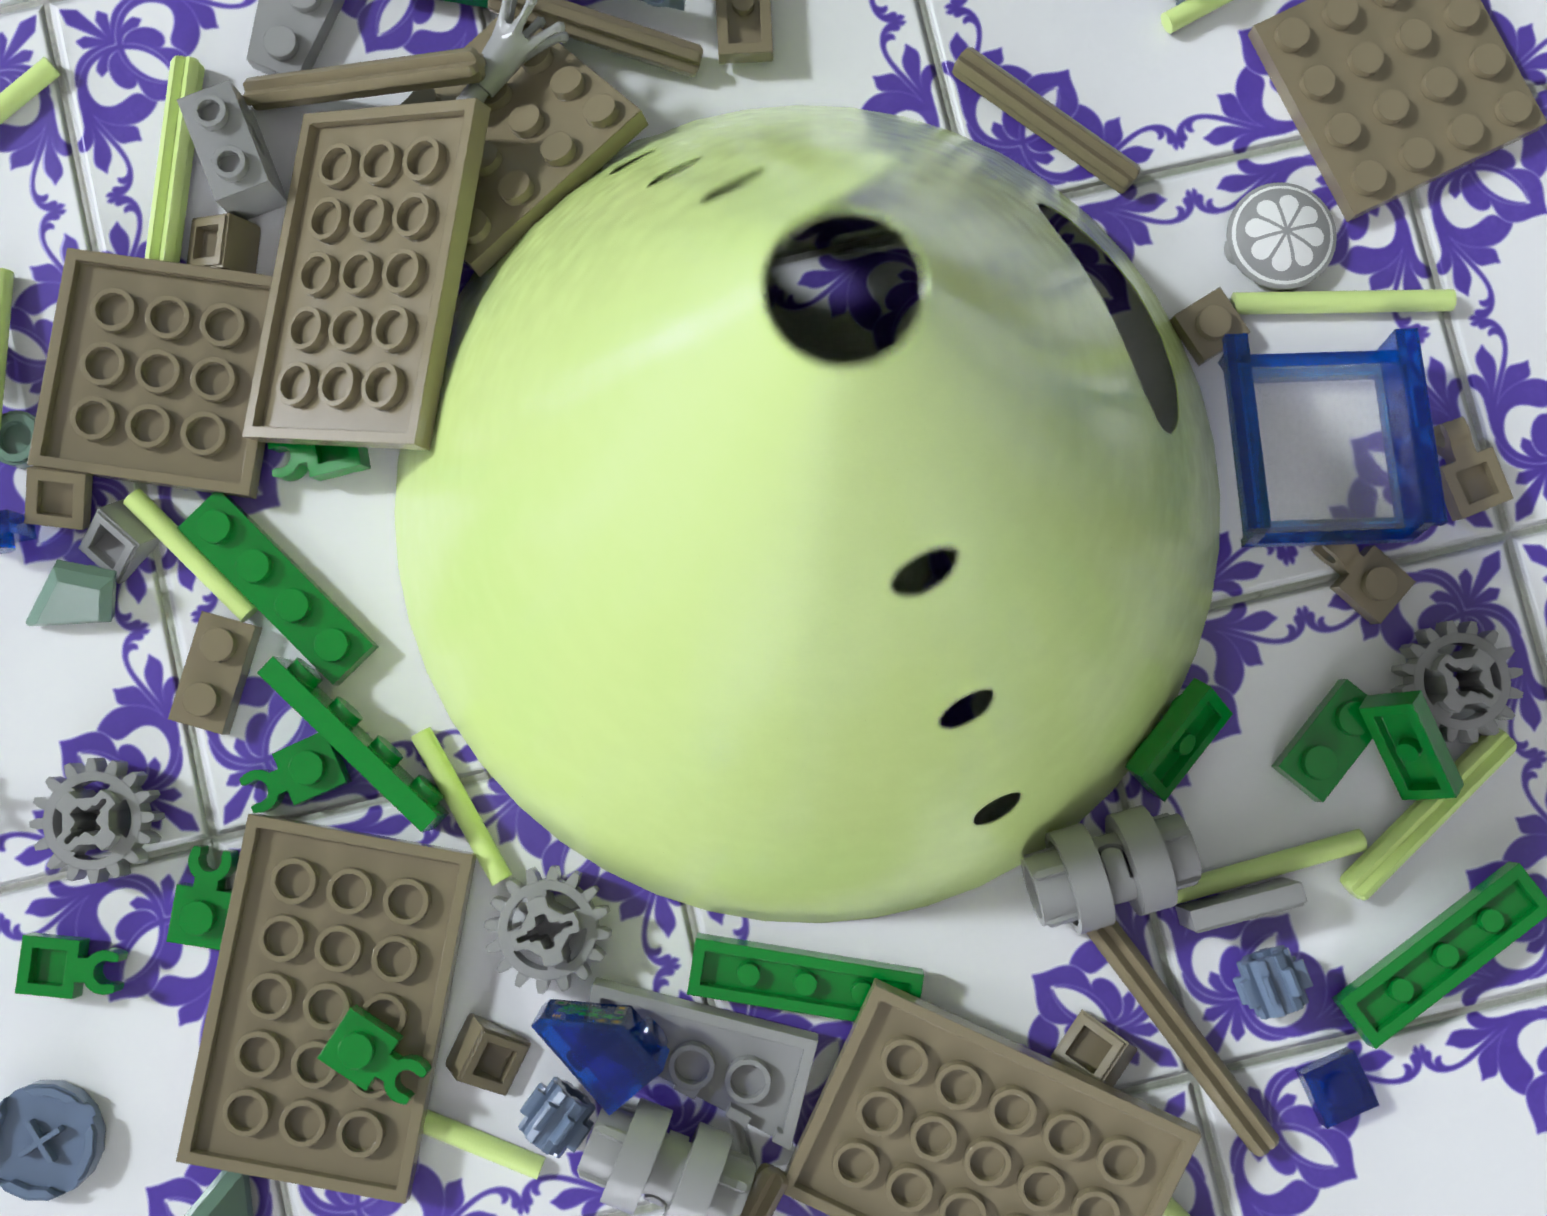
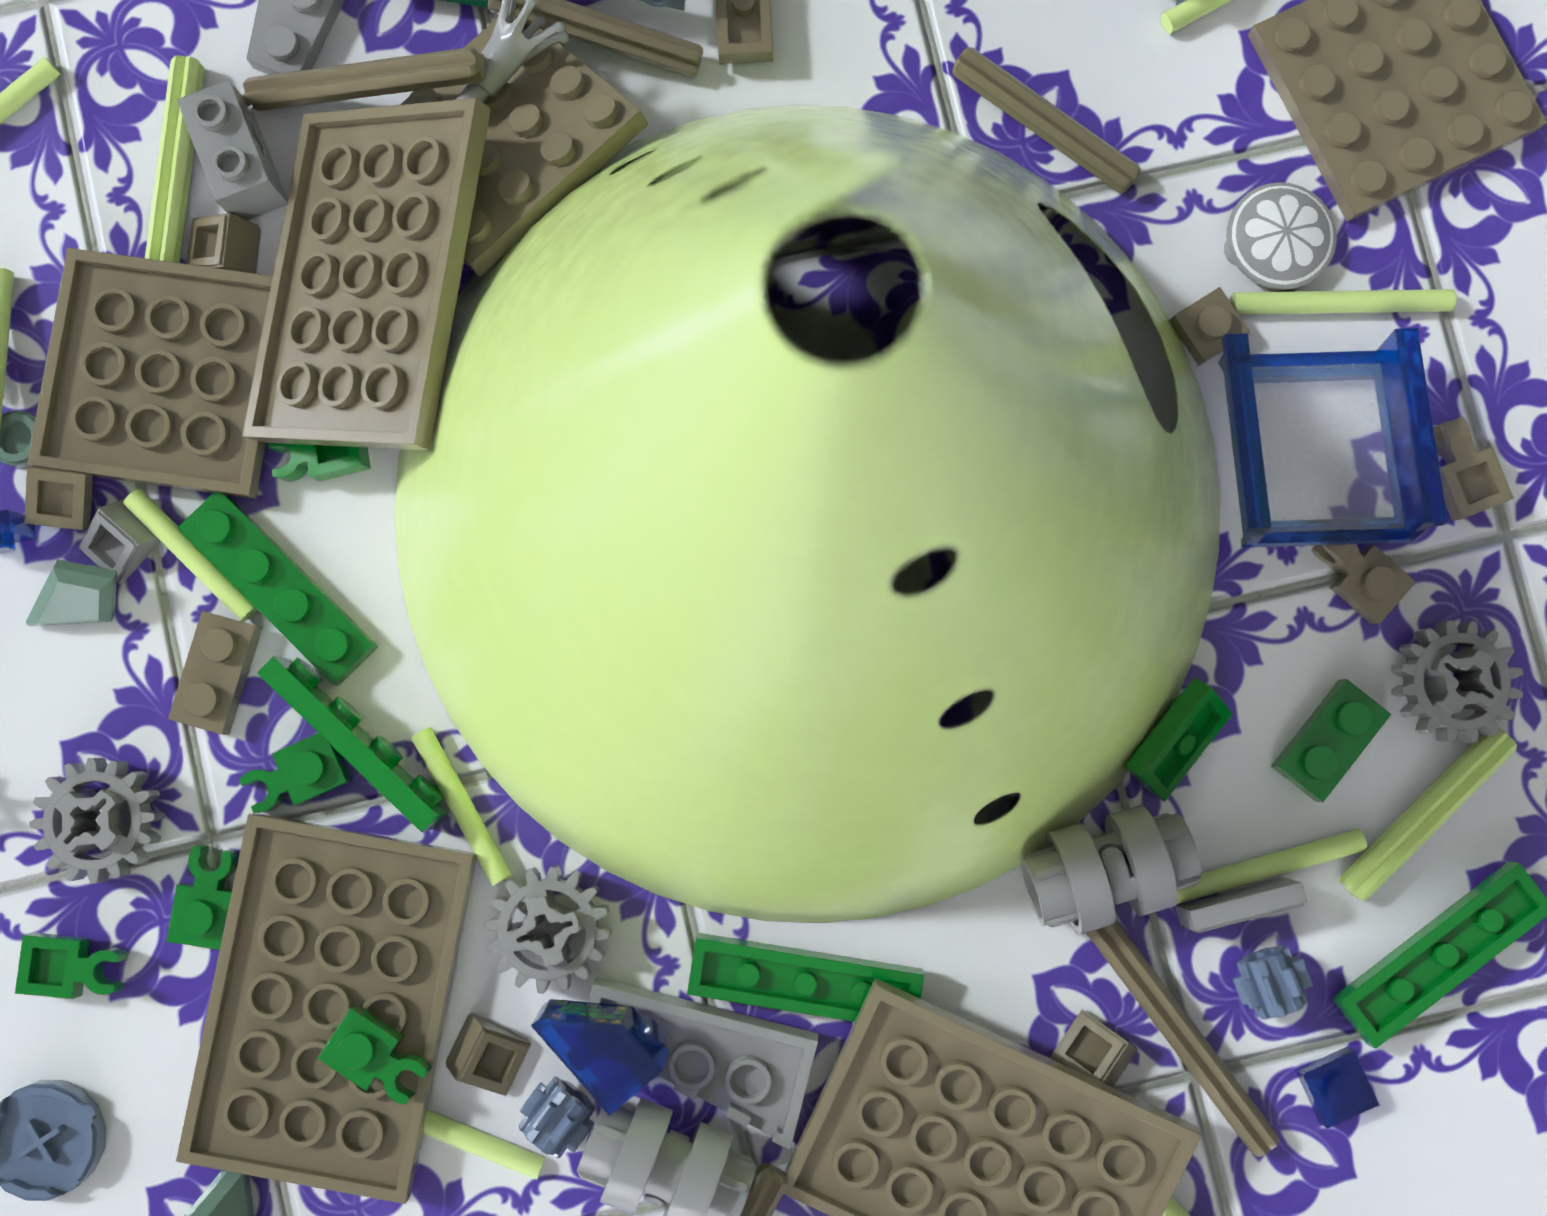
(1411, 745): green plate -> none

